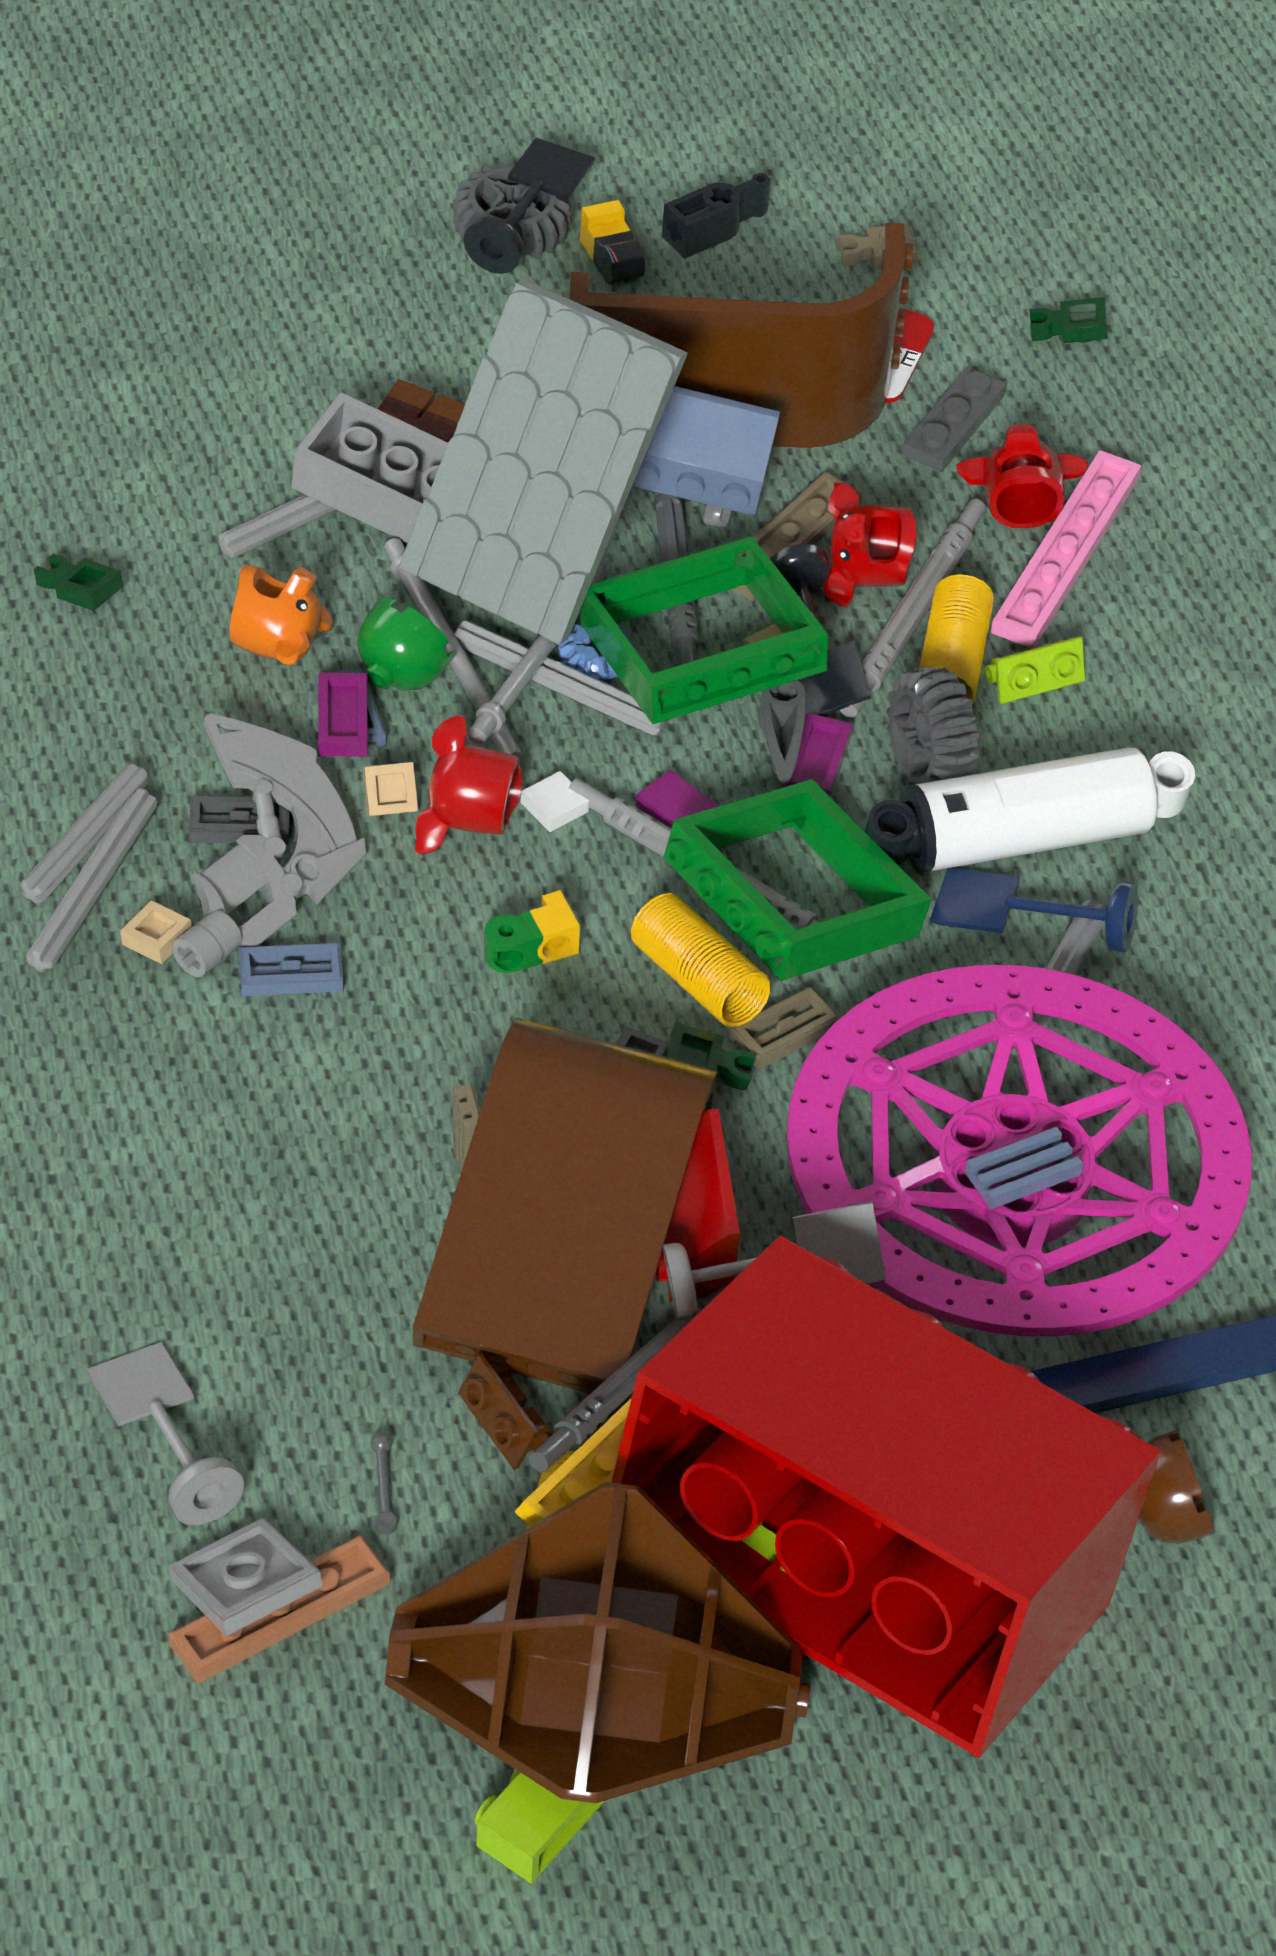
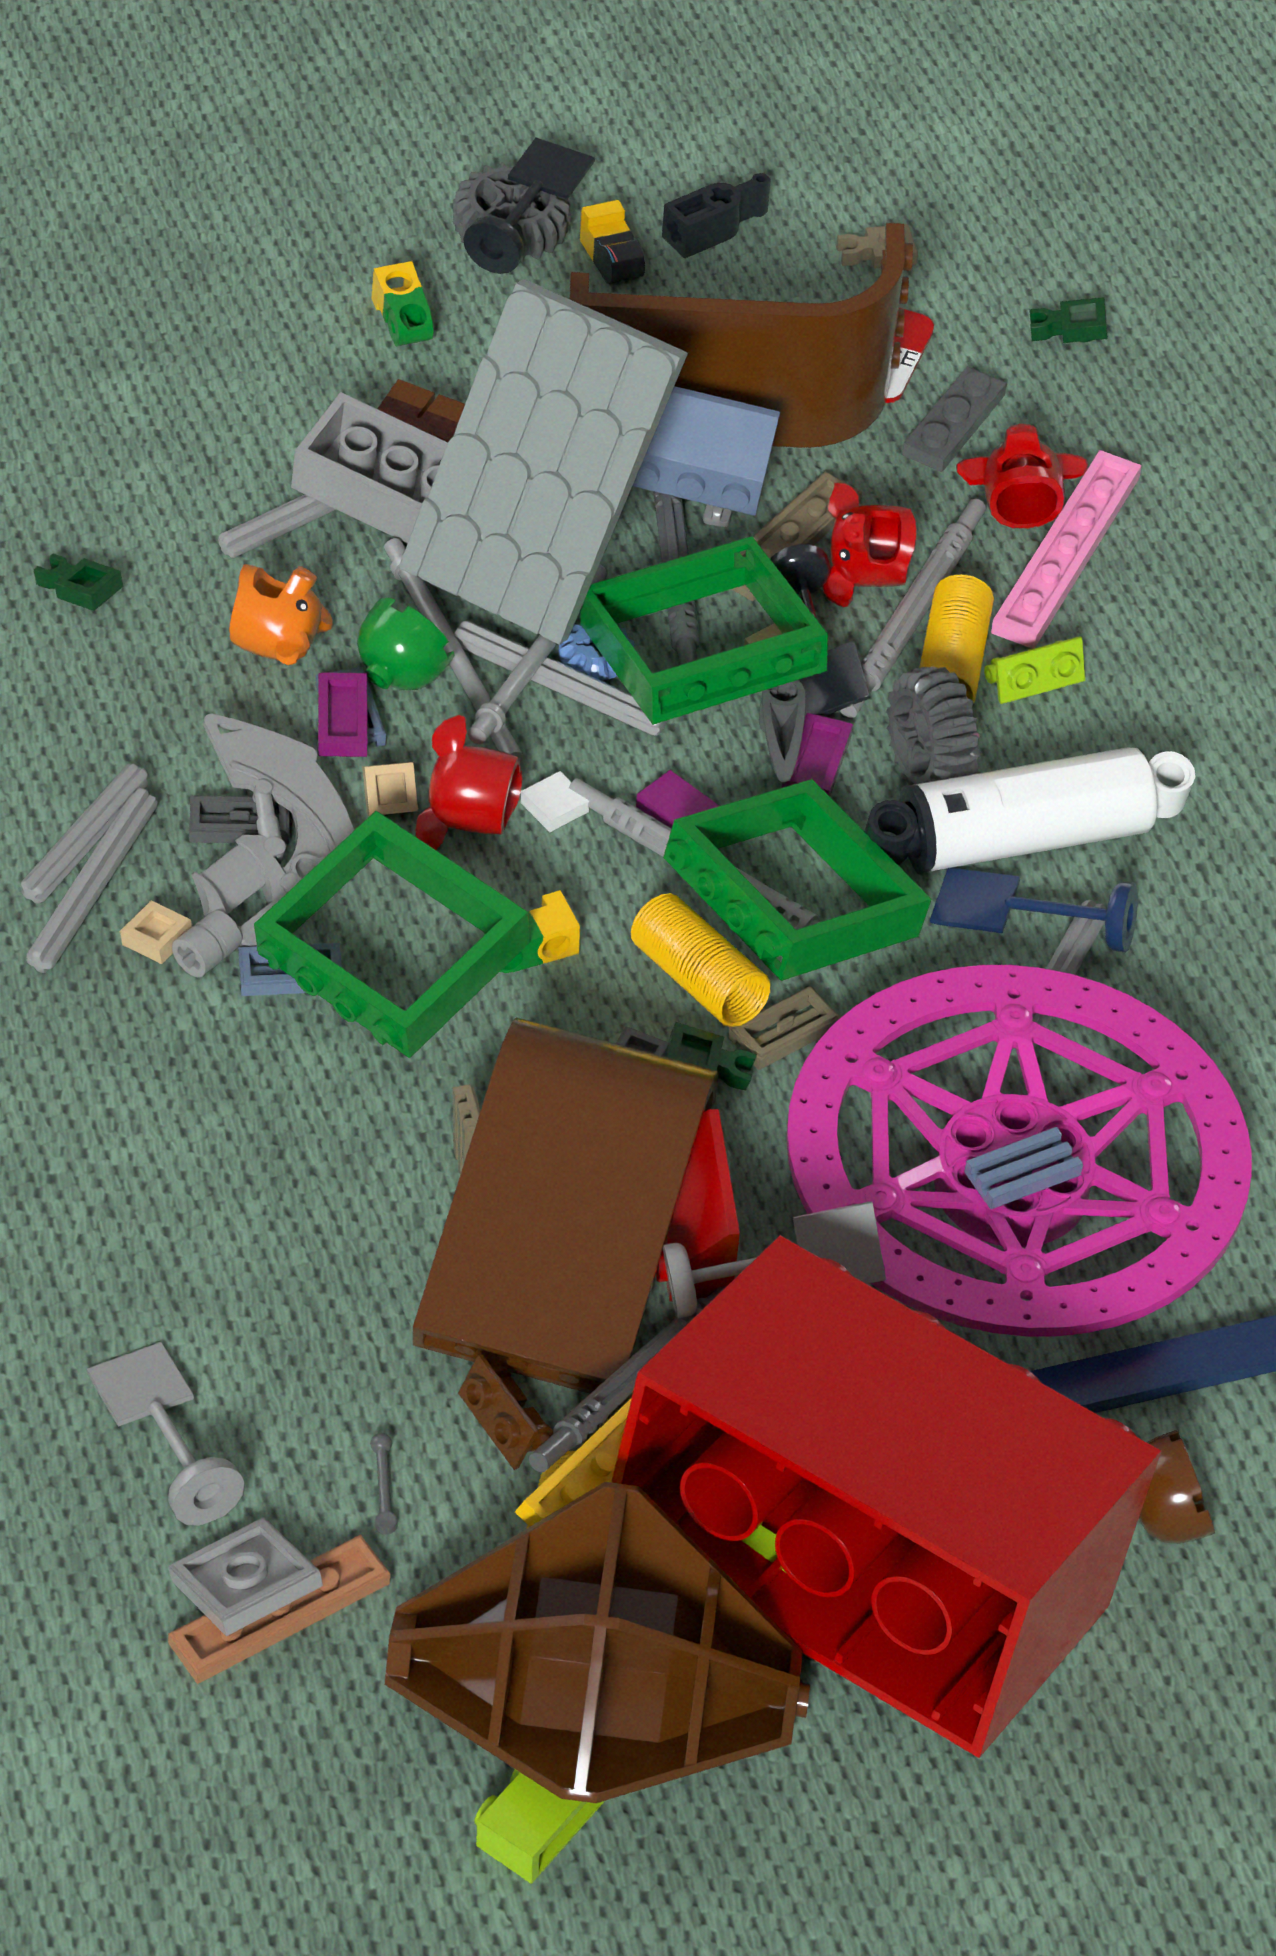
(402, 307): none -> green leg
(433, 873): none -> green window

